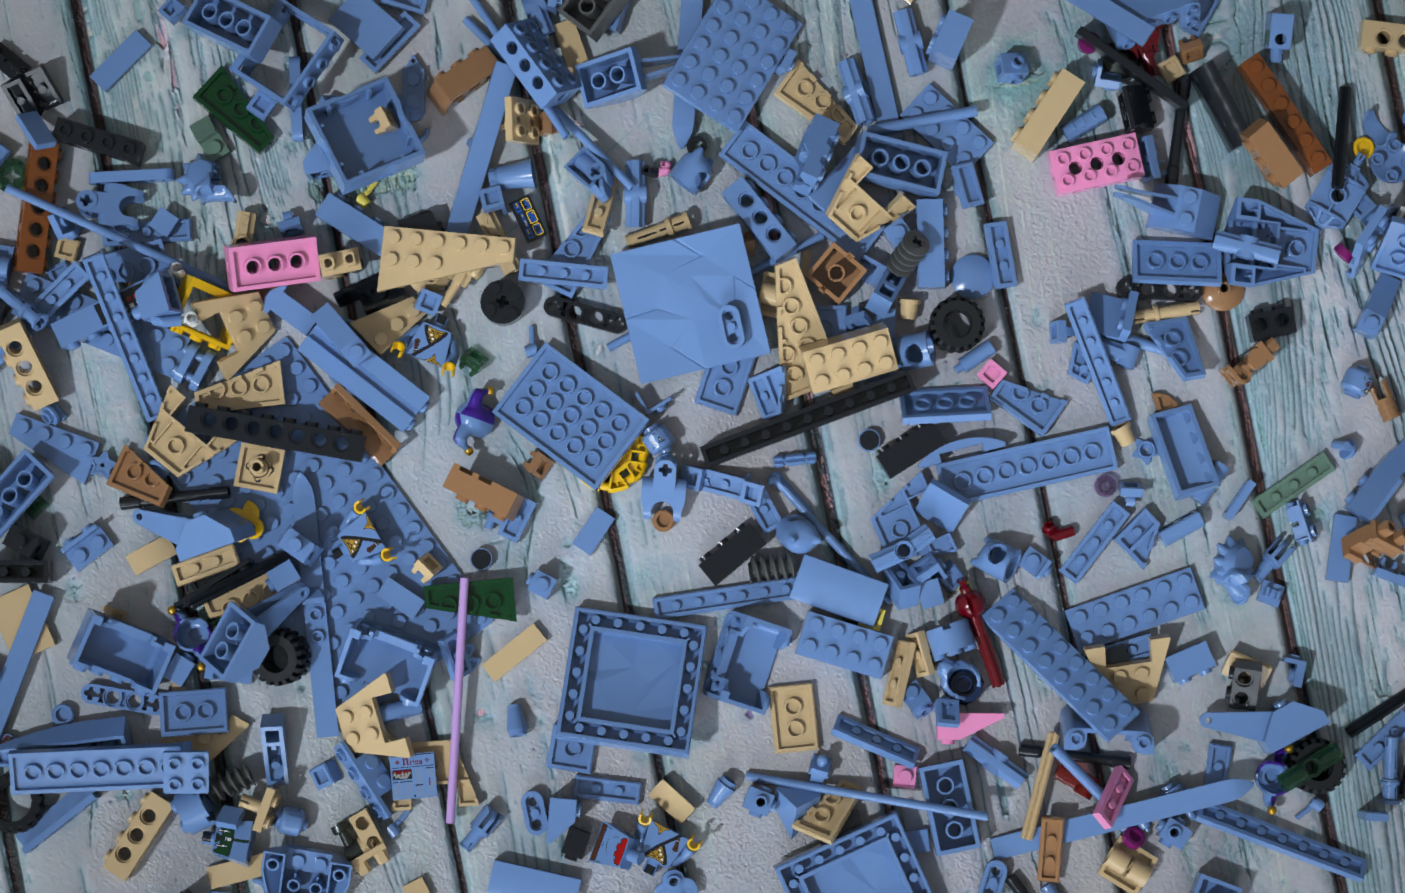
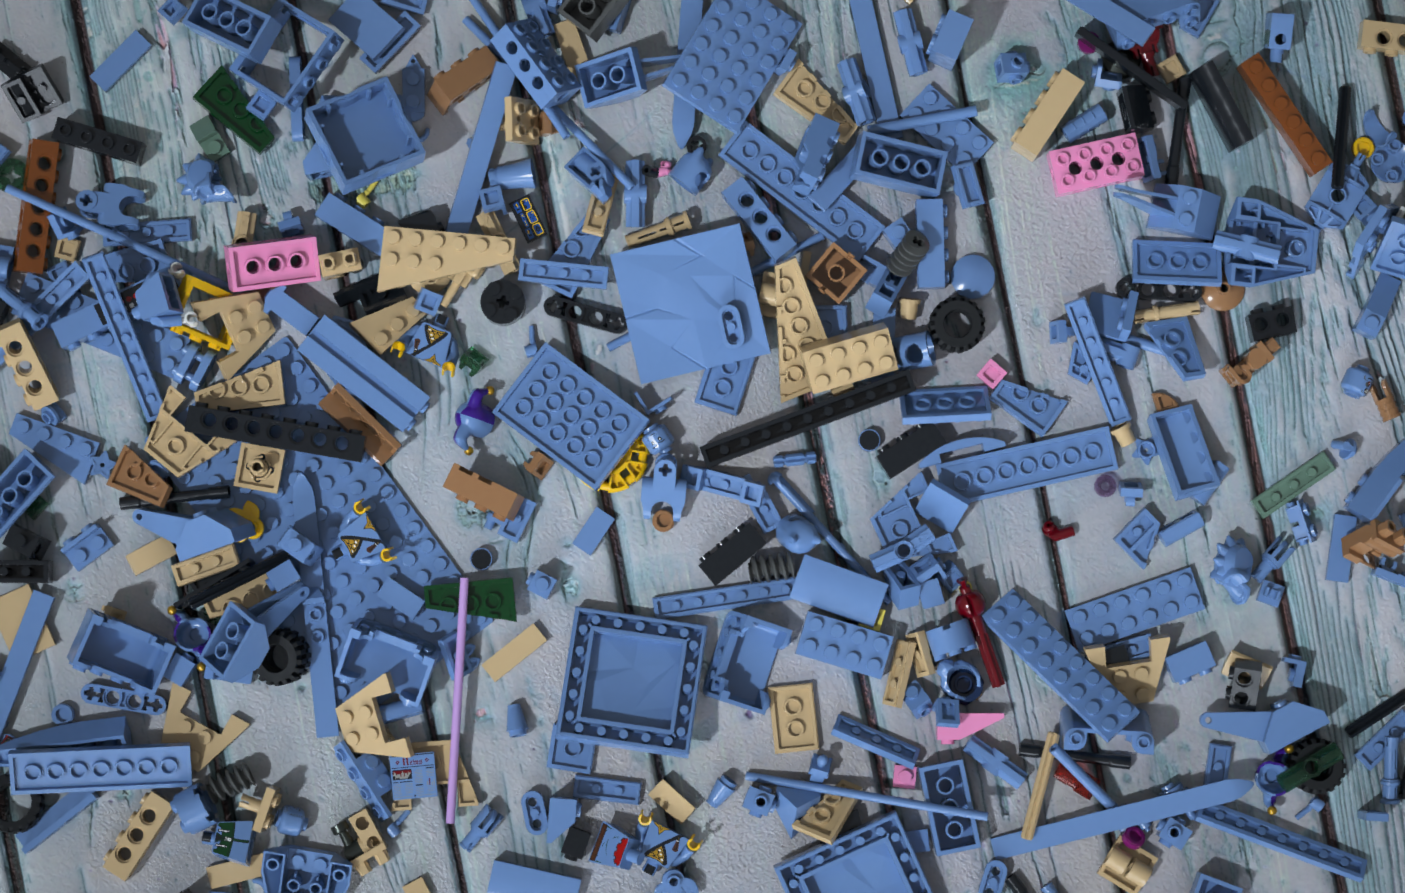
(36, 130): medium blue tile -> none
(132, 176): medium blue beam -> none
(164, 222): medium blue tile -> none
(186, 771): medium blue bracket -> none
(193, 712): medium blue tile -> none
(230, 817): medium blue tile -> none
(275, 748): medium blue slope -> none
(326, 774): medium blue slope -> none
(341, 335): medium blue slope -> none
(386, 120): tan tile -> none
(427, 566): tan tile -> none
(770, 391): medium blue wing -> none
(856, 210): tan wing -> none
(858, 319): medium blue tile -> none
(975, 357): medium blue cylinder -> none
(998, 559): medium blue piece -> none
(1000, 255): medium blue plate -> none
(1035, 563): medium blue bracket -> none
(1050, 848): medium nougat tile -> none
(1094, 542): medium blue plate -> none
(1113, 797): bright pink plate -> none
(1191, 50): medium nougat tile -> none
(1238, 500): medium blue tile -> none
(1270, 154): medium nougat wedge -> none
(1343, 253): magenta tile -> none

